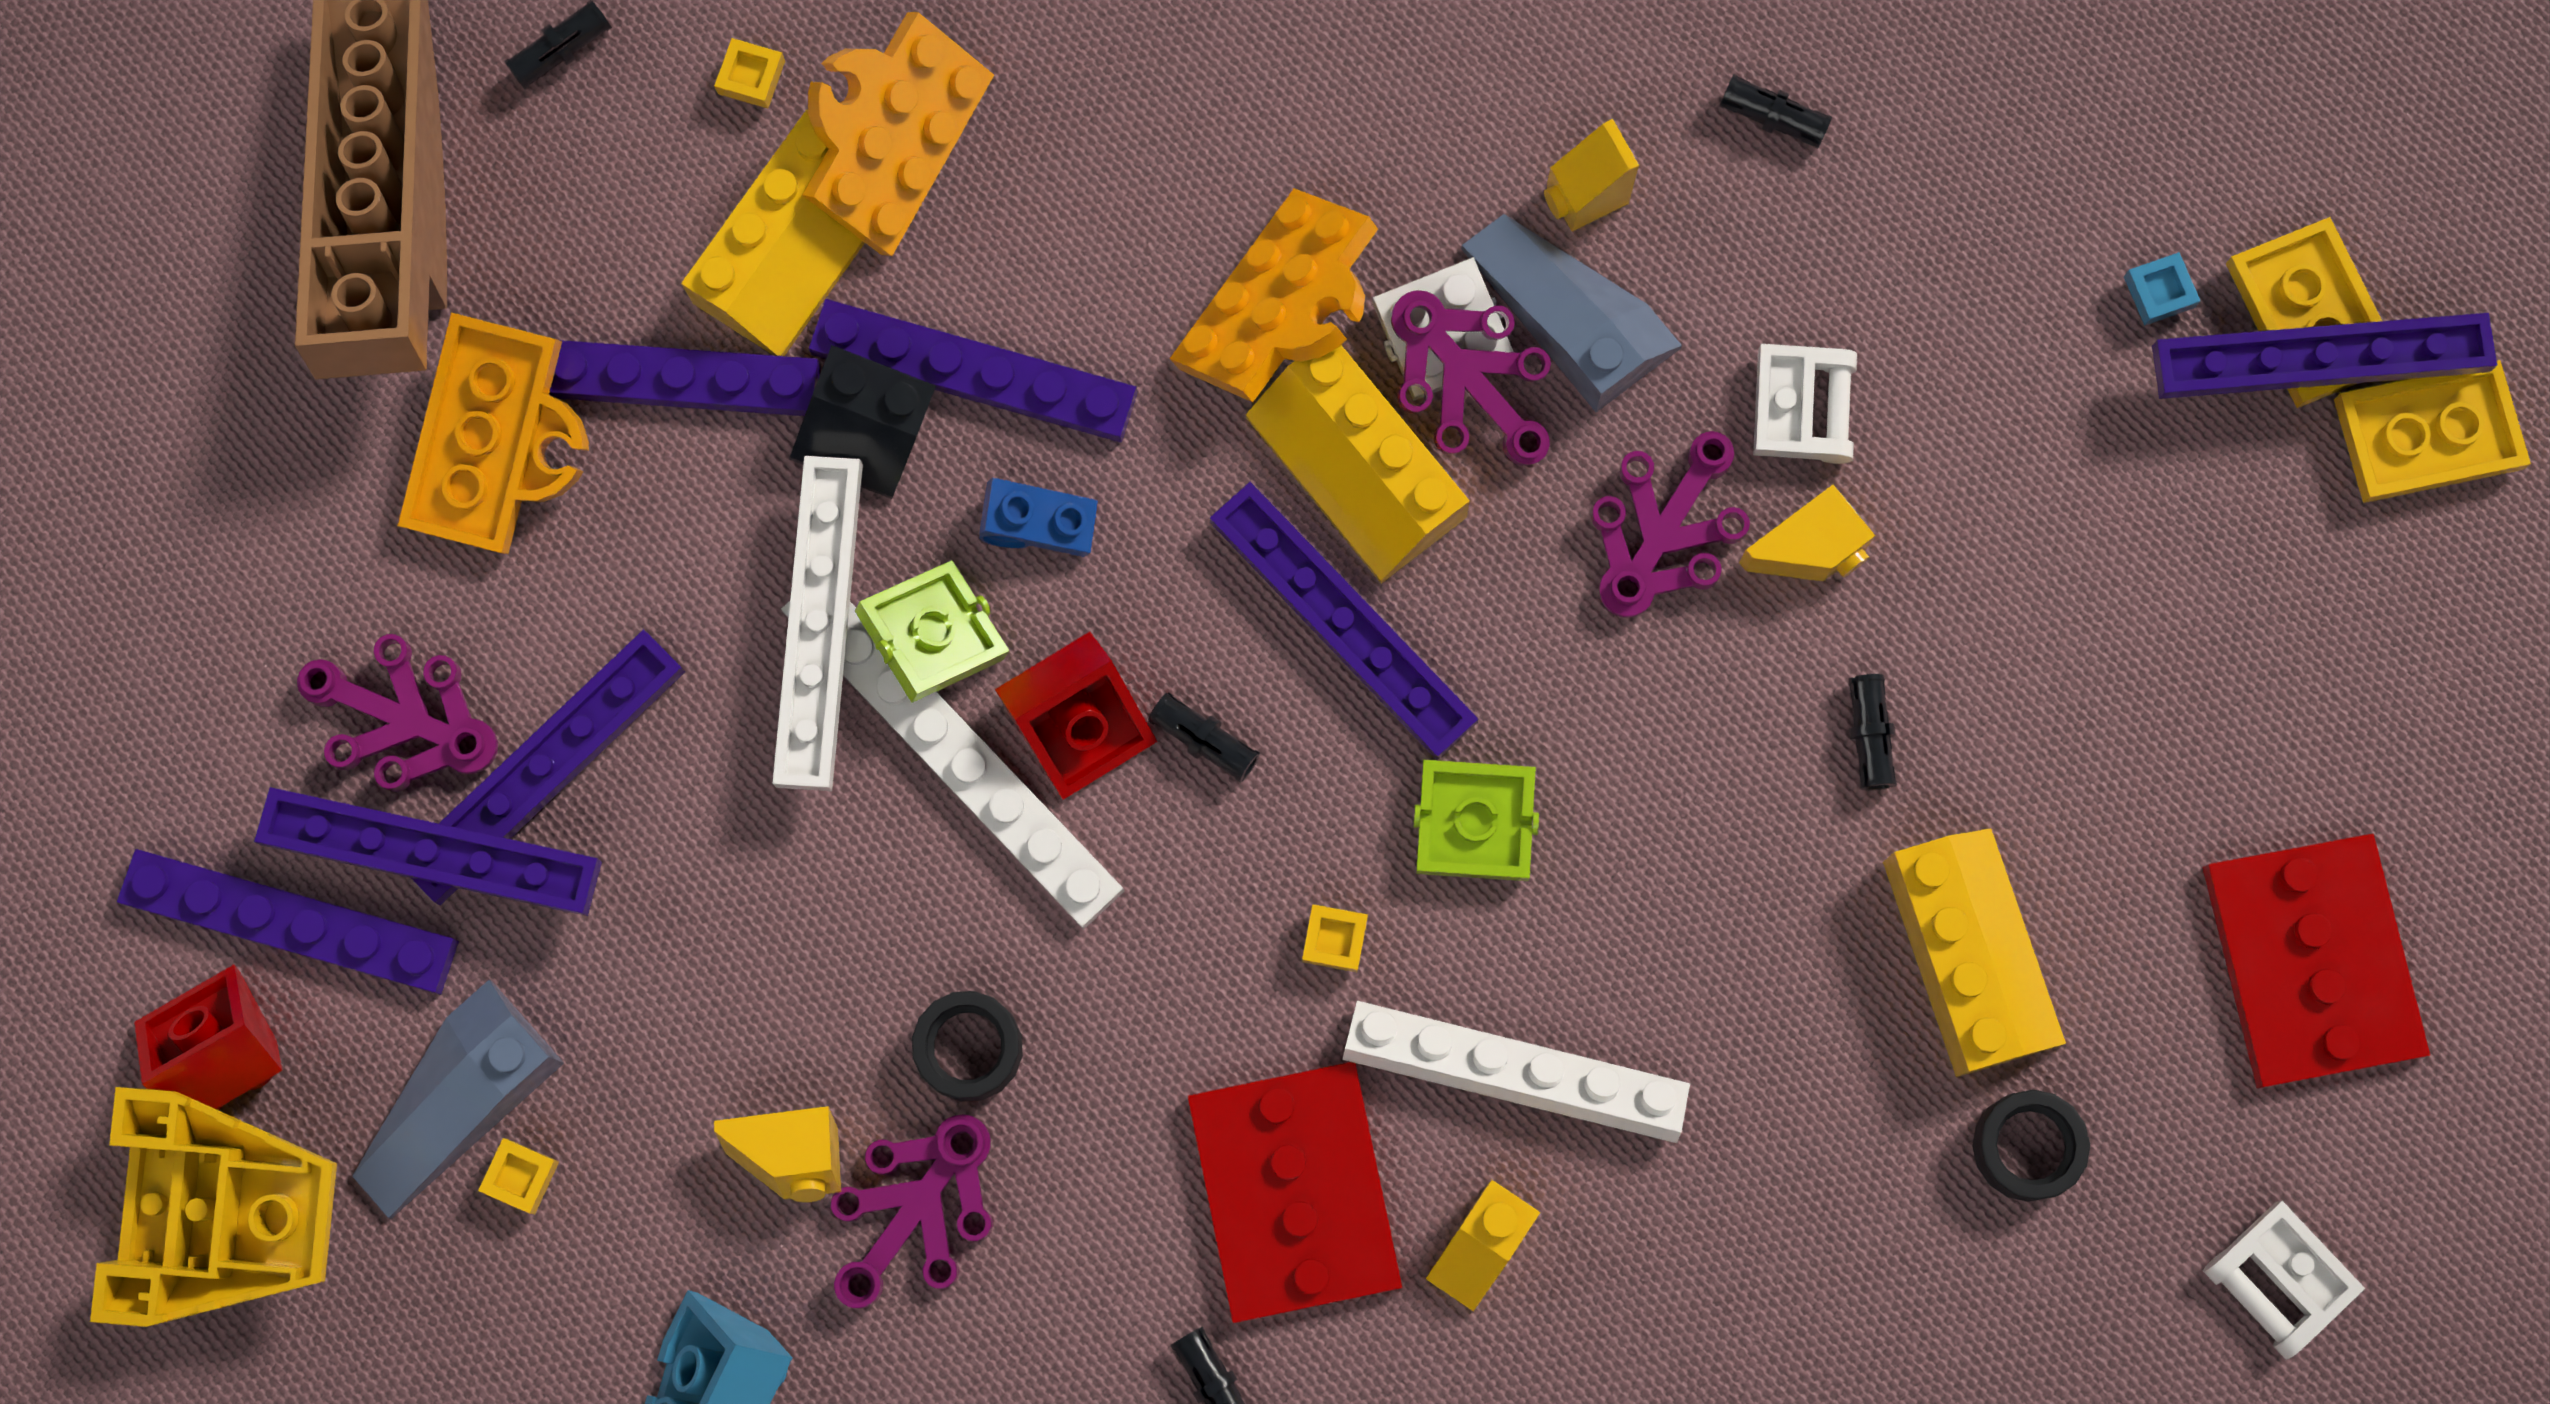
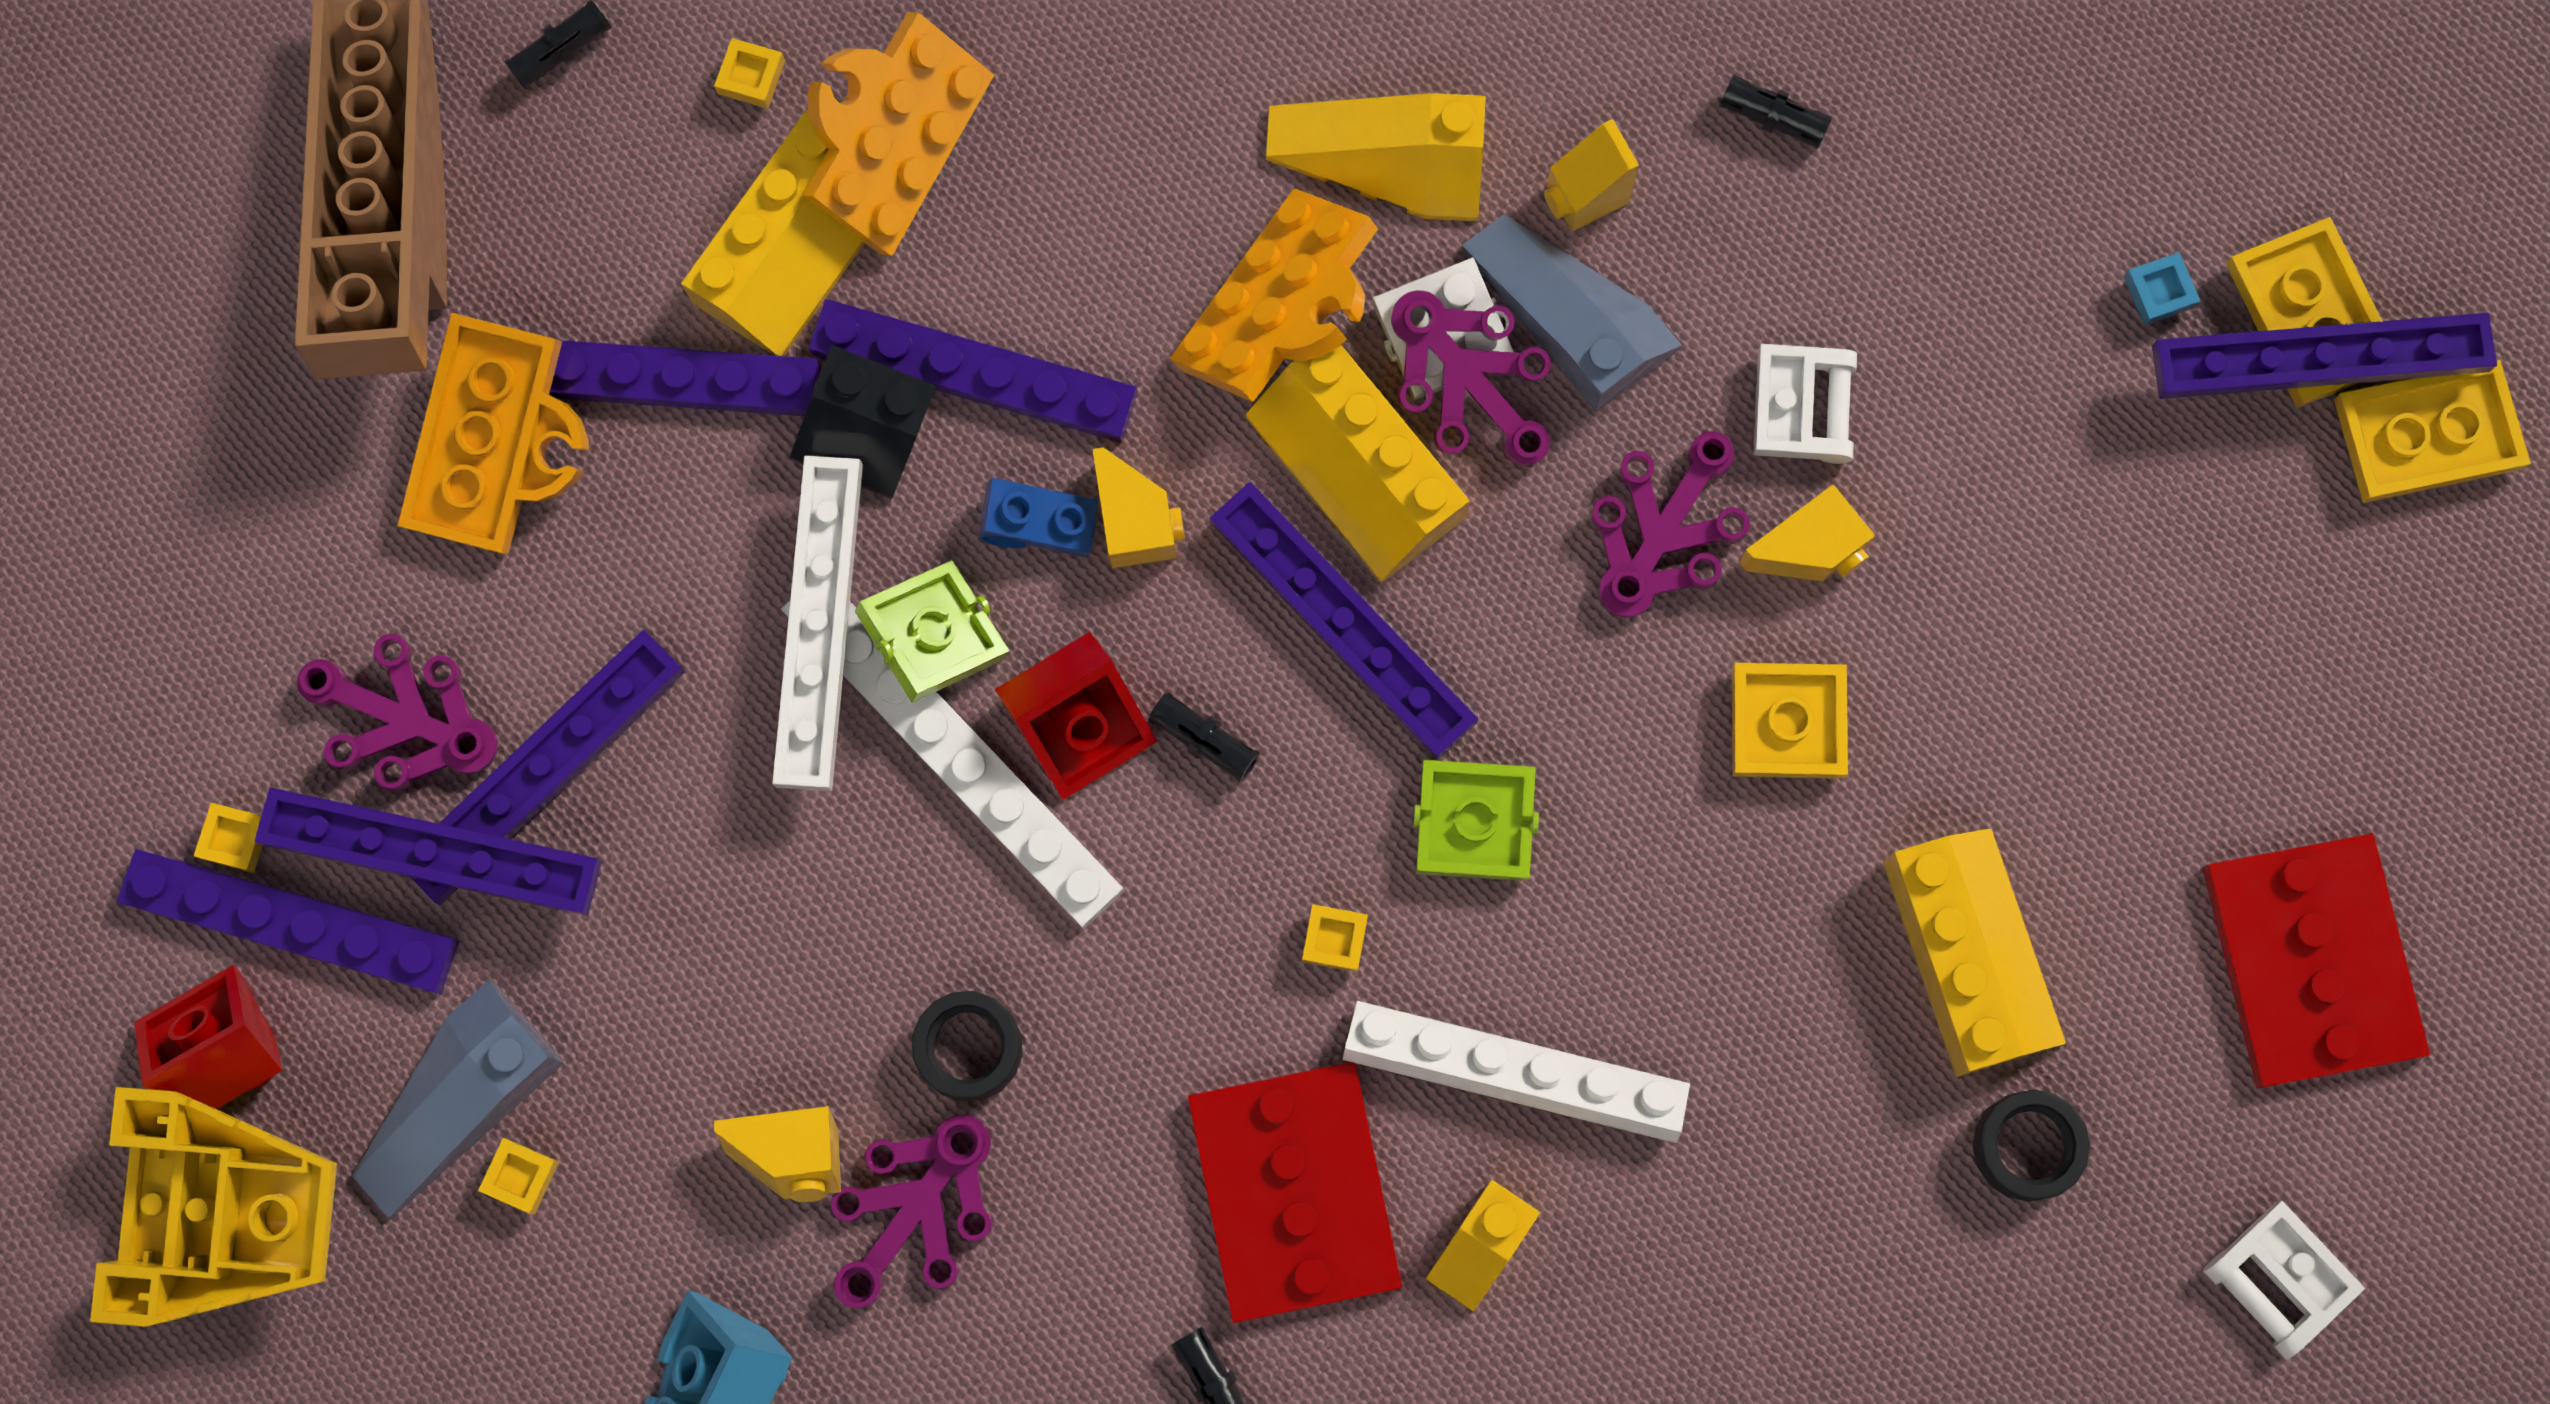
(229, 838): none -> yellow plate
(1135, 514): none -> yellow slope
(1392, 148): none -> yellow wedge
(1789, 720): none -> yellow plate
(1872, 732): black pin -> none

